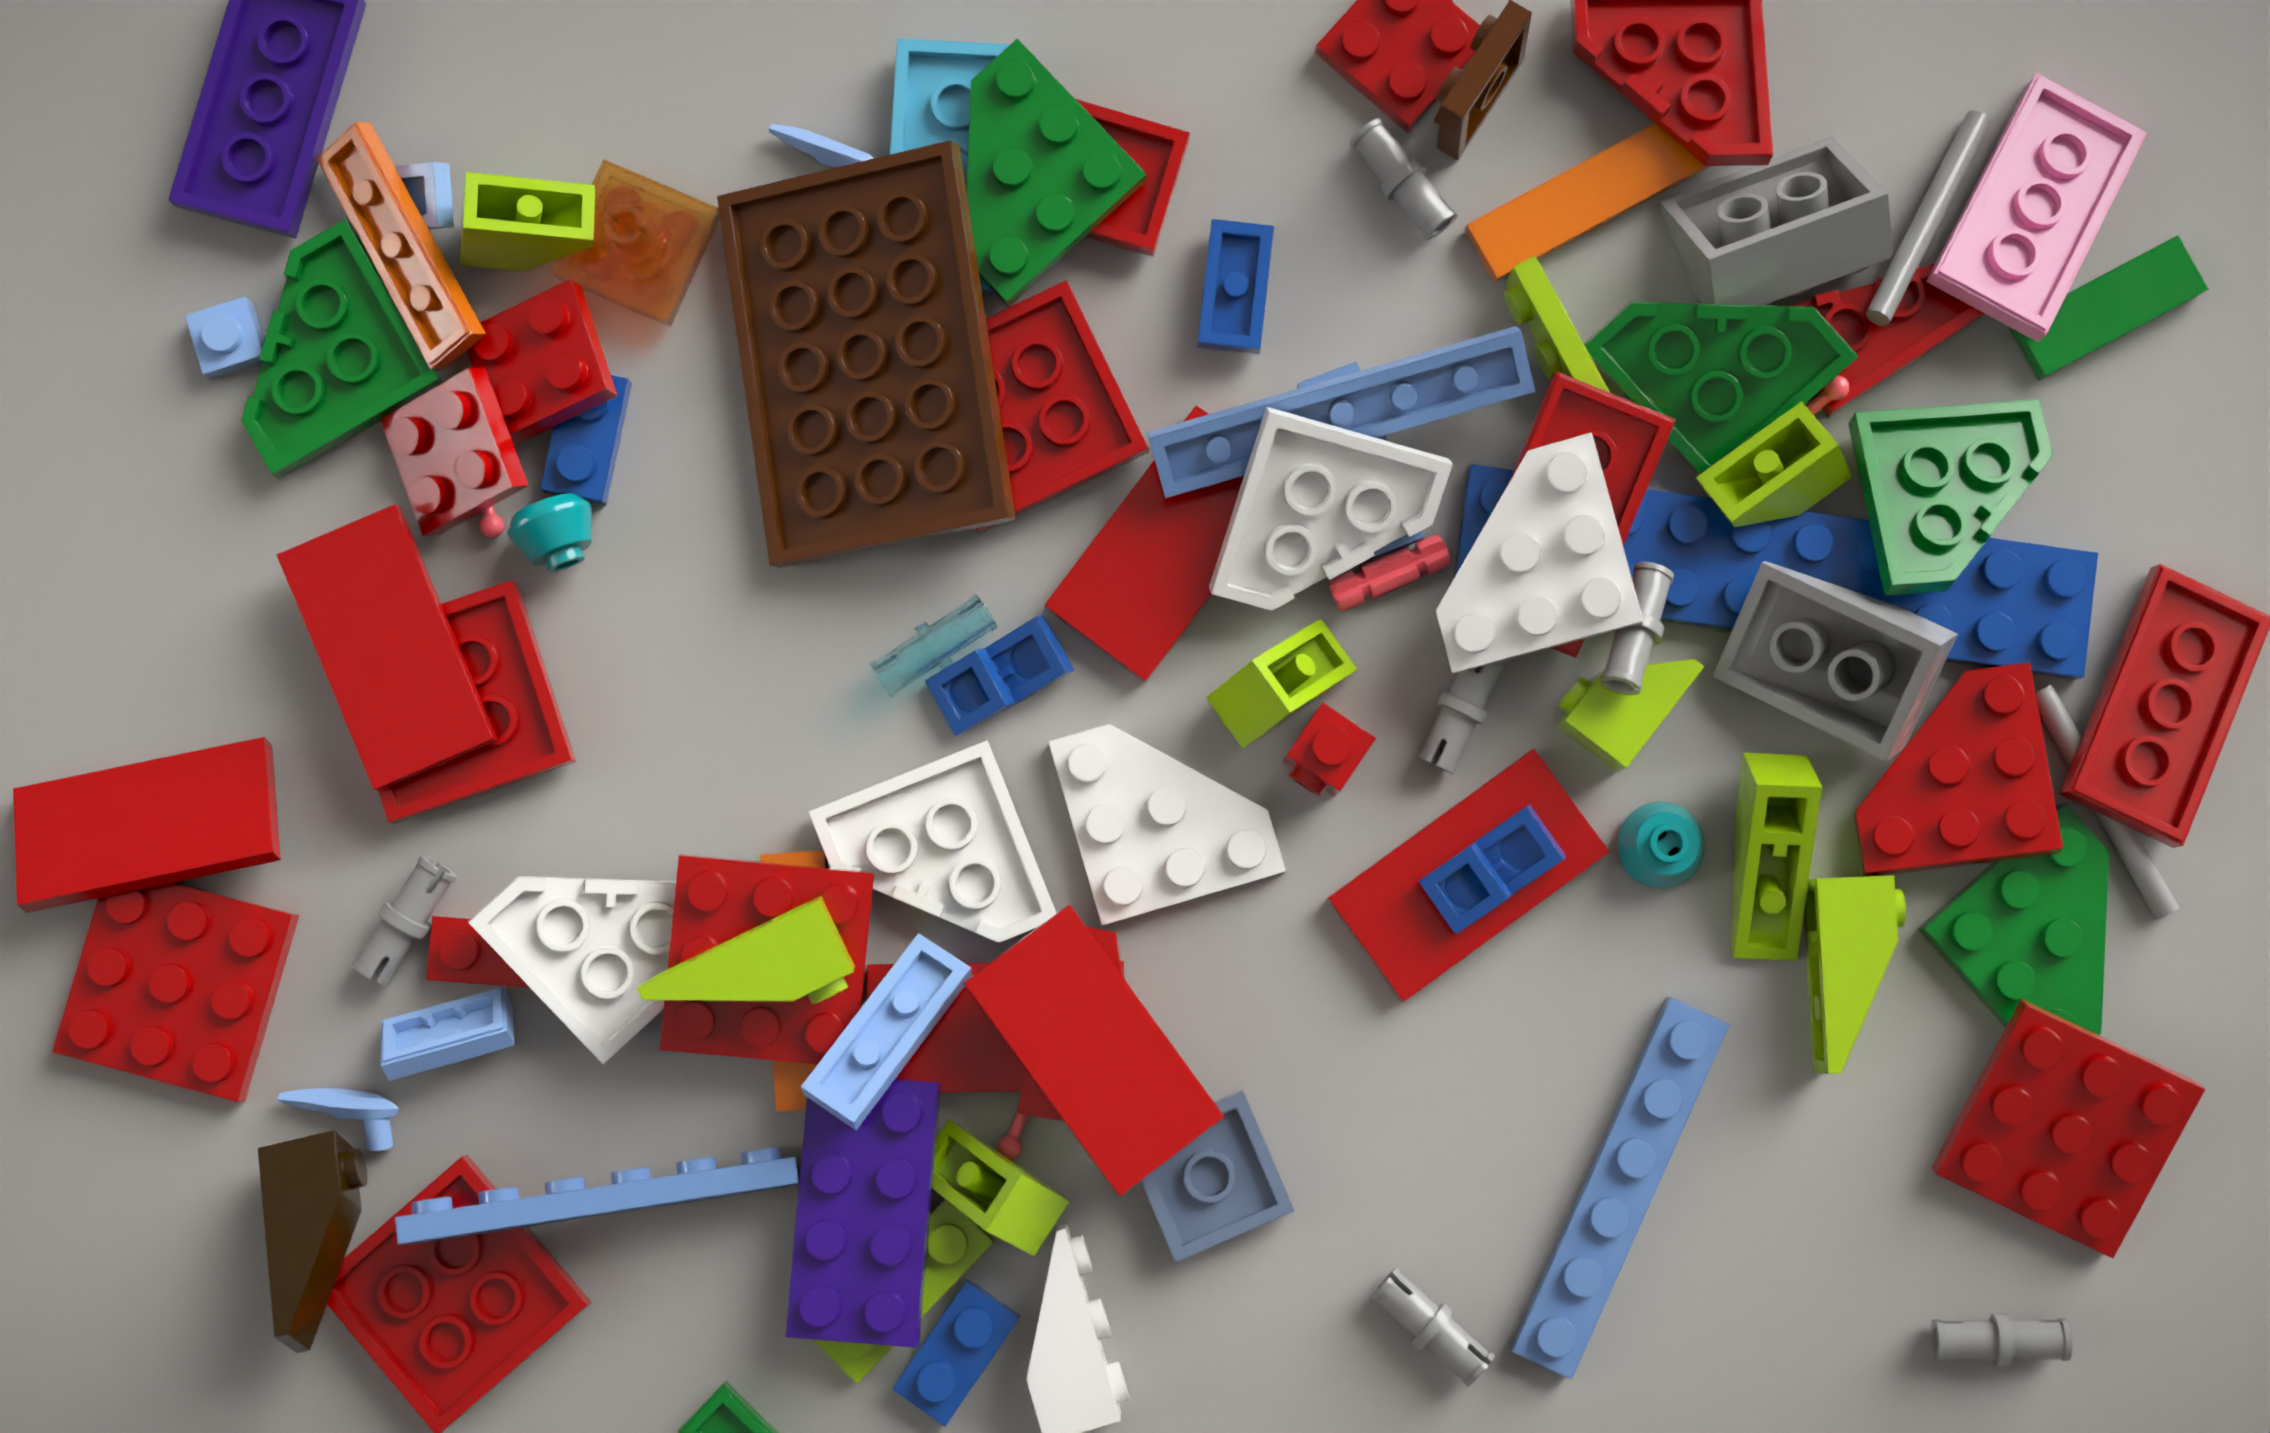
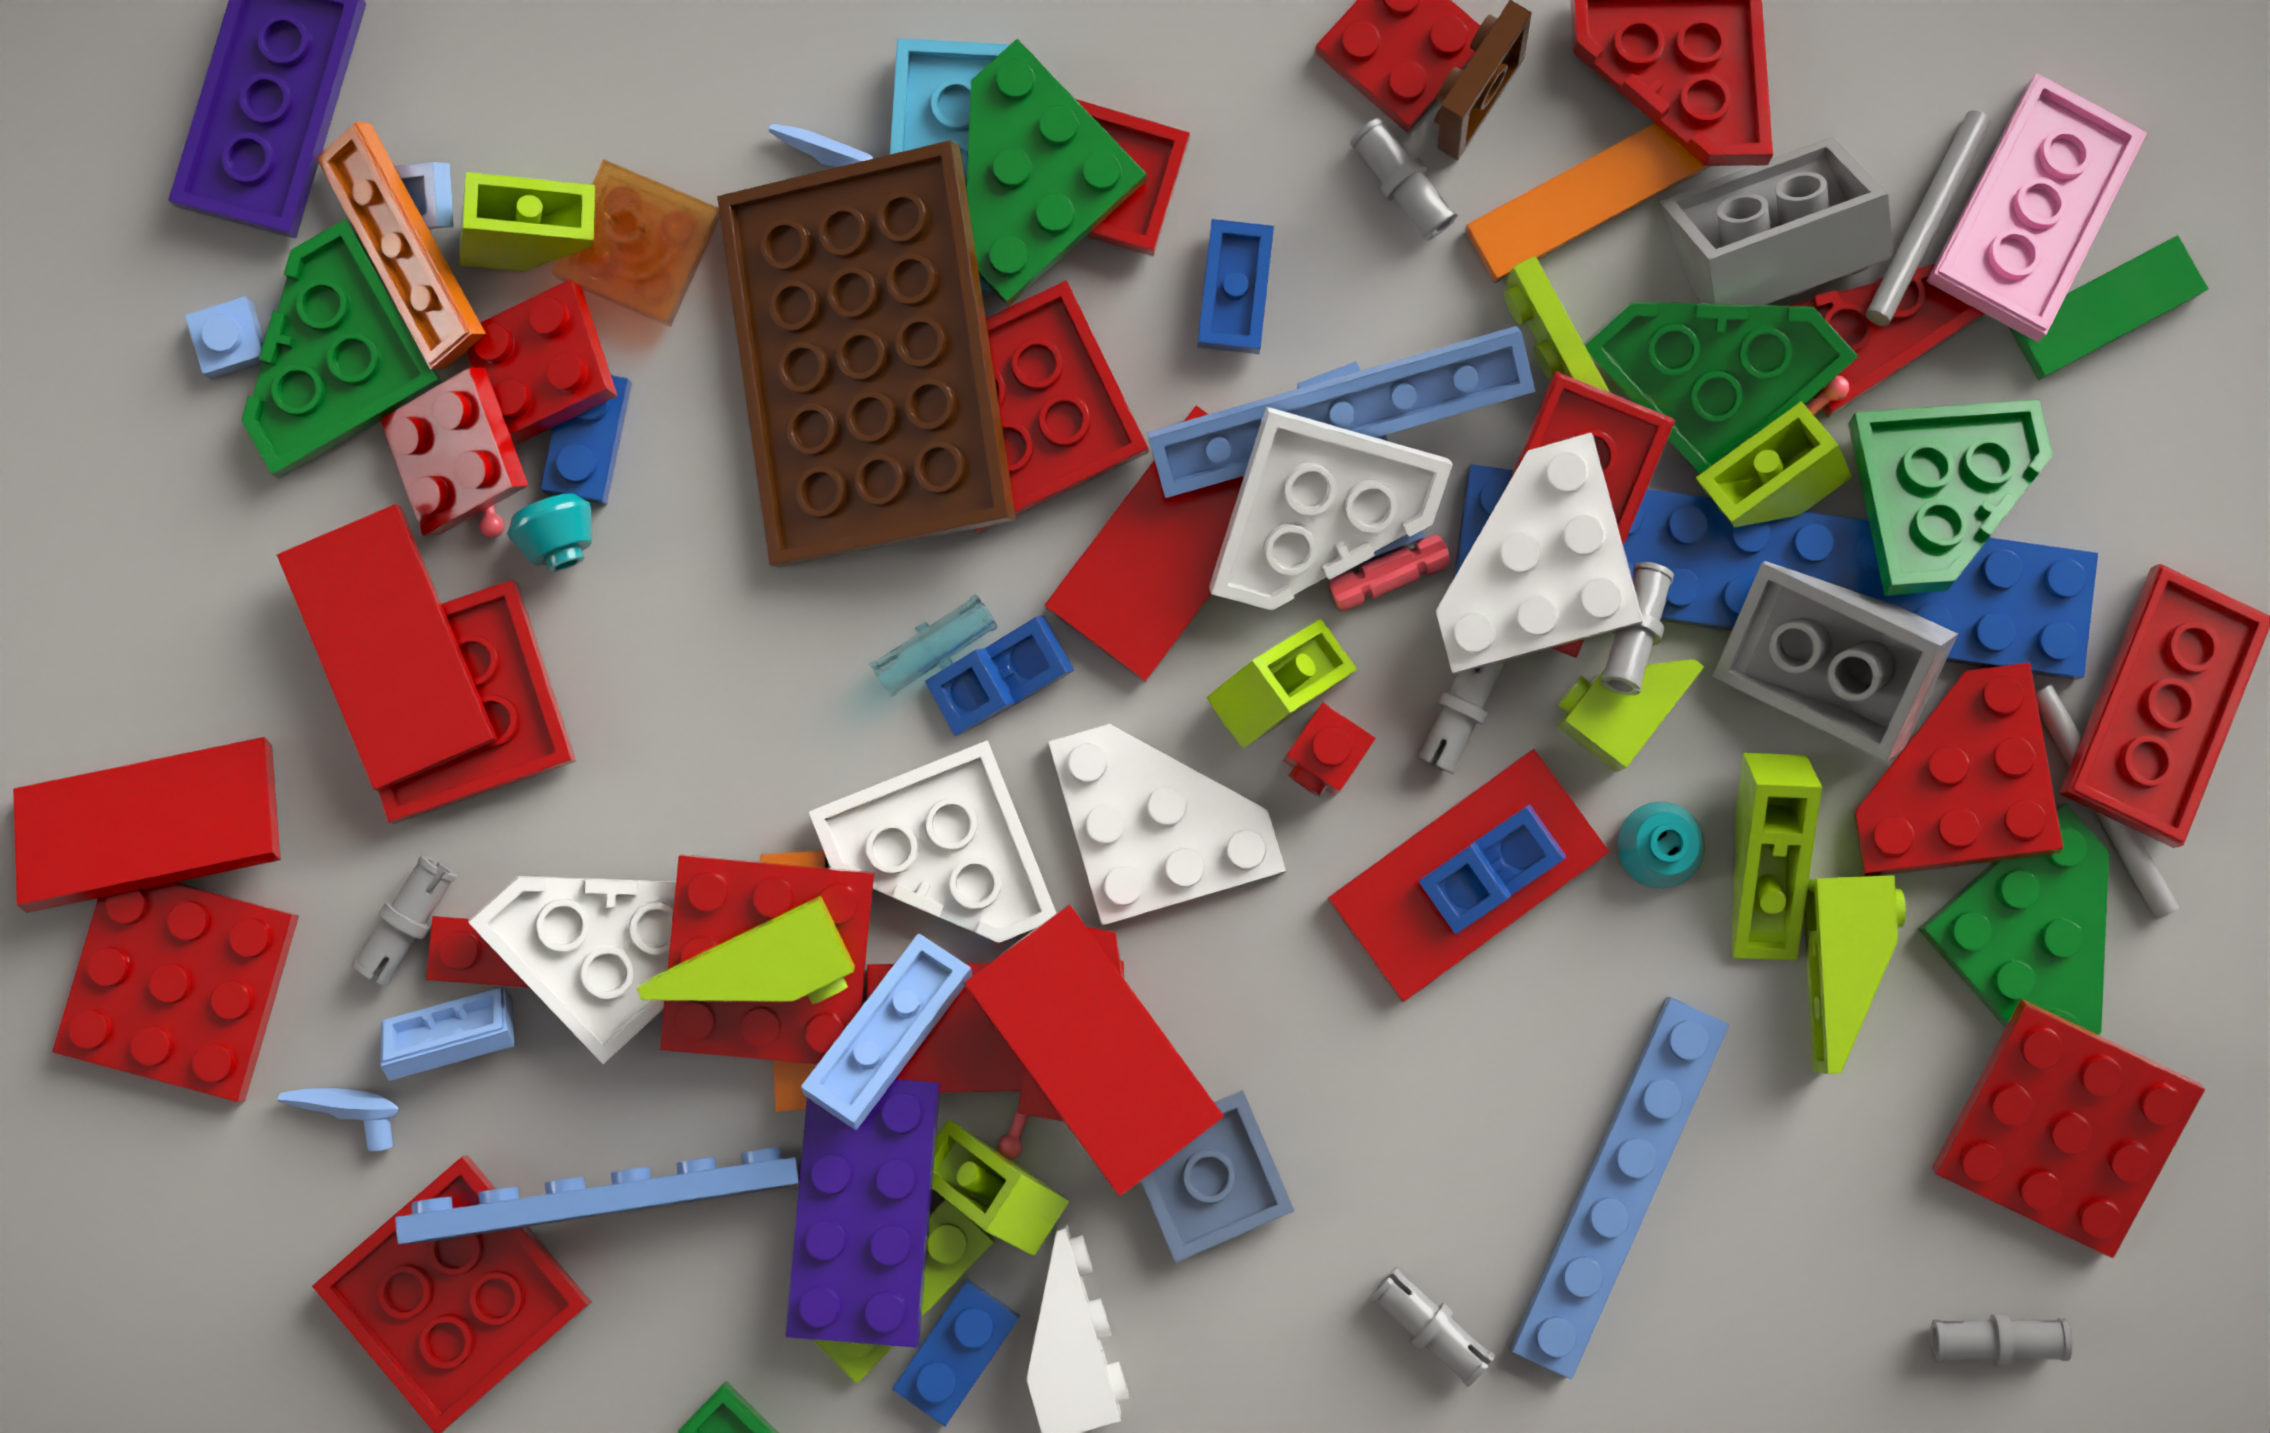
(308, 1220): dark brown slope -> none

